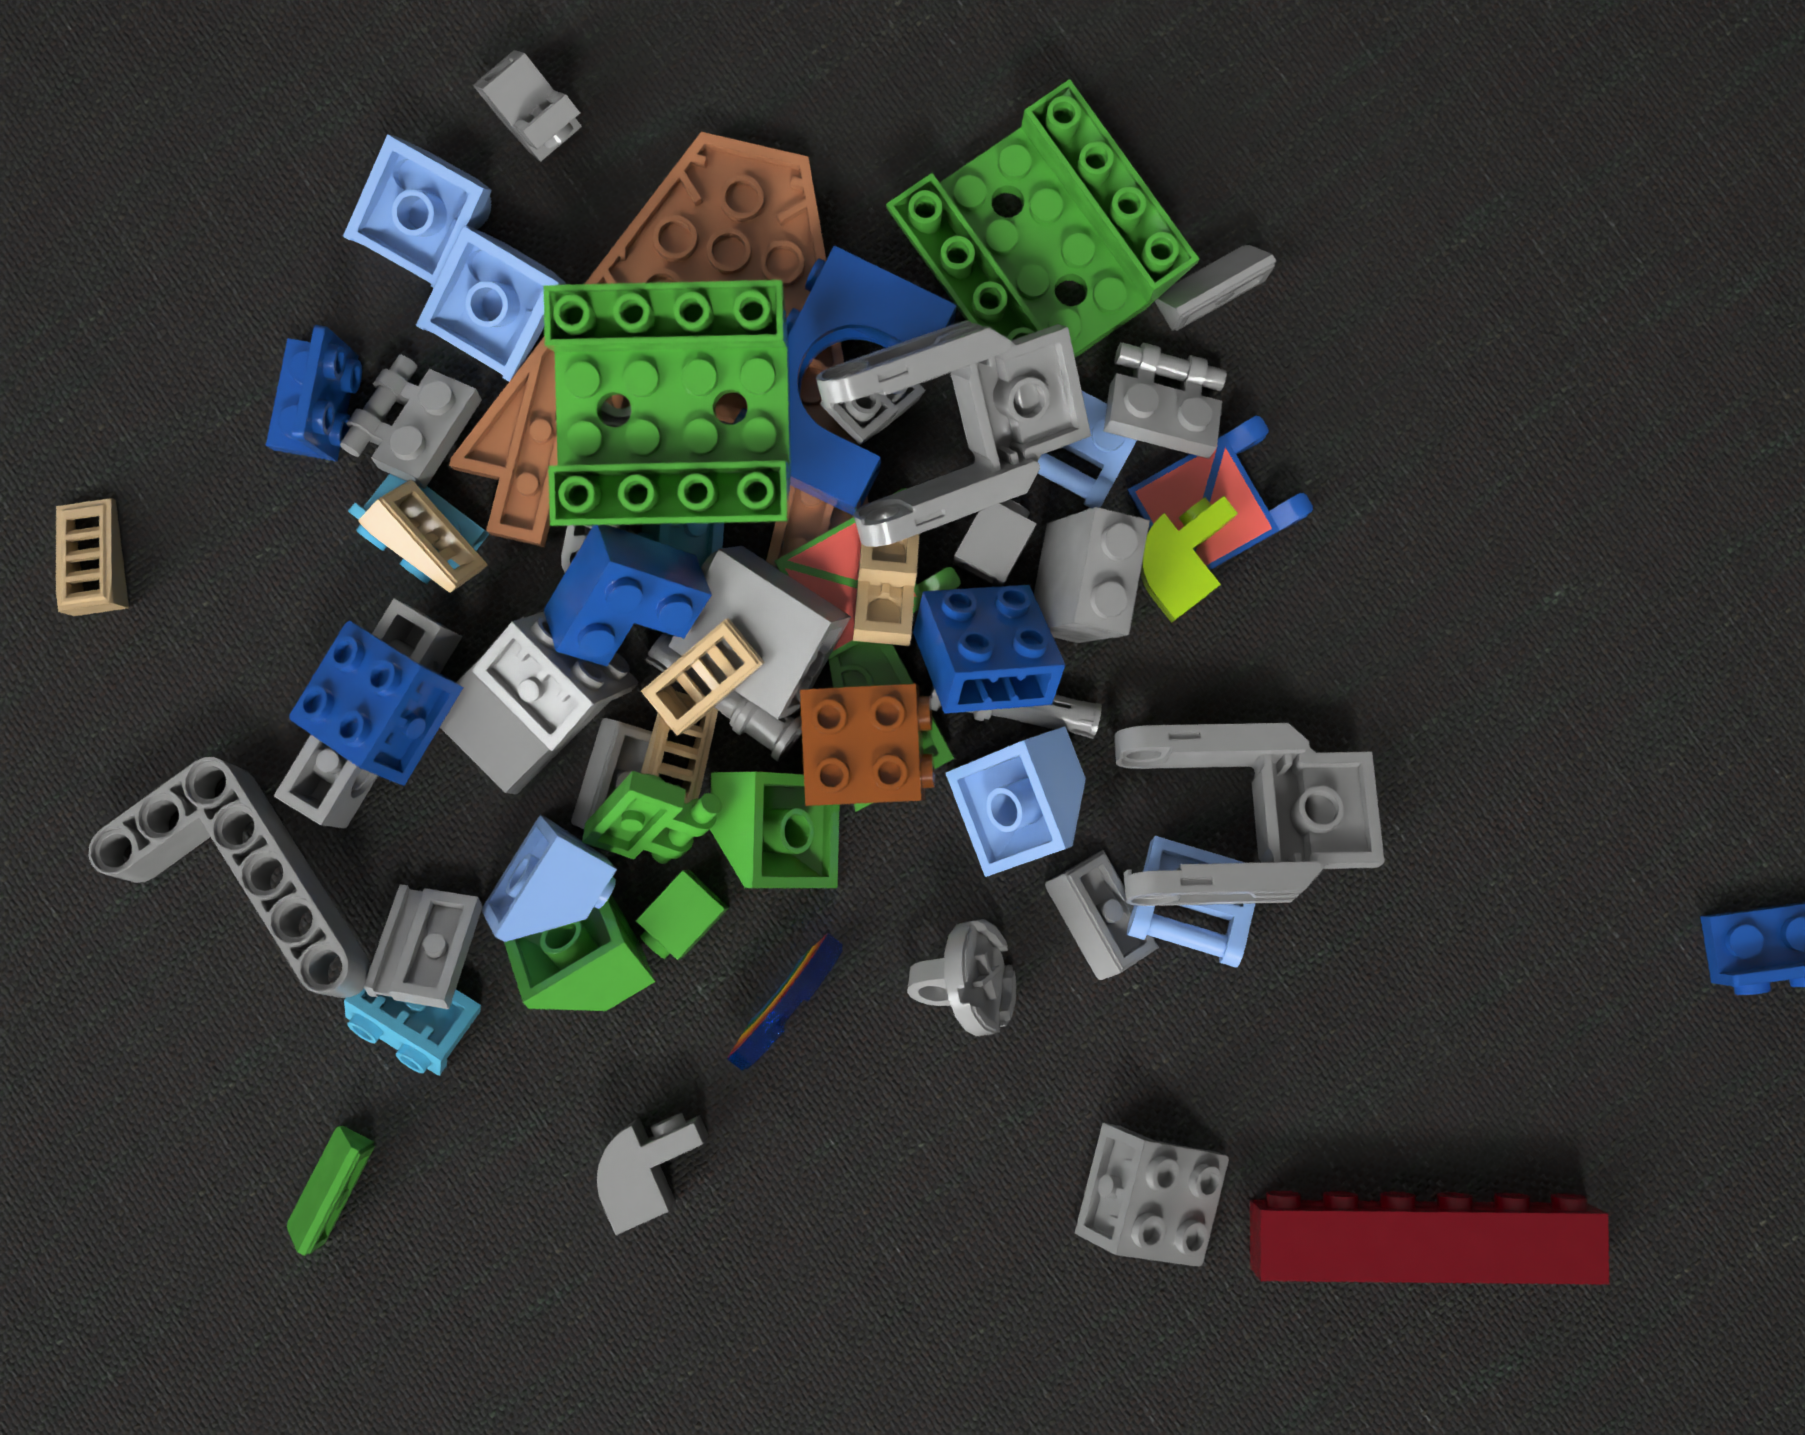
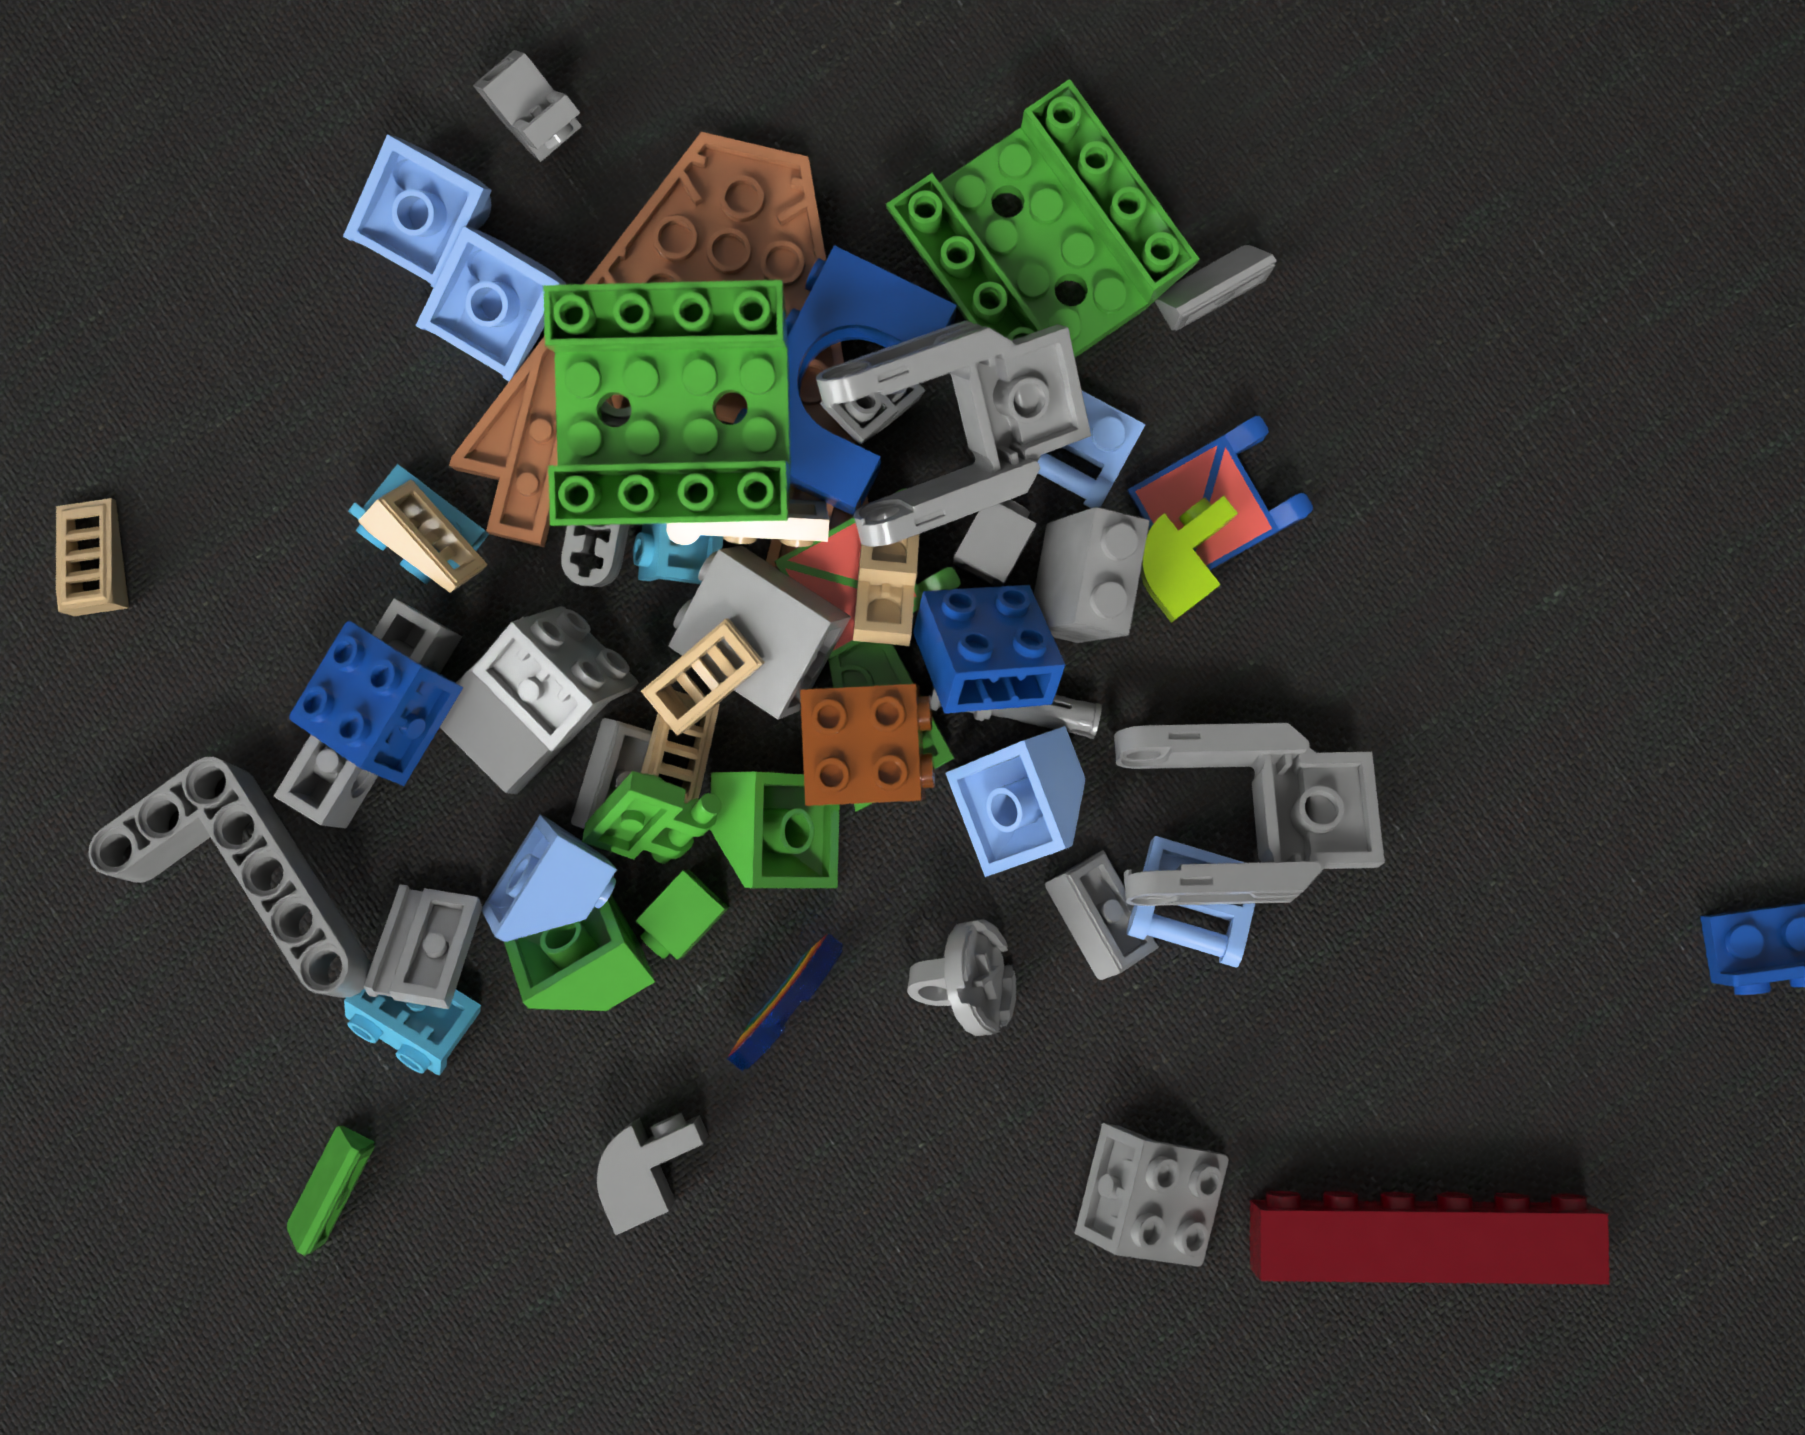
(314, 396): blue bracket -> none
(423, 430): light grey plate -> none
(620, 583): blue brick -> none
(744, 716): light grey pin -> none
(806, 523): none -> plate
(1160, 413): light grey plate -> none

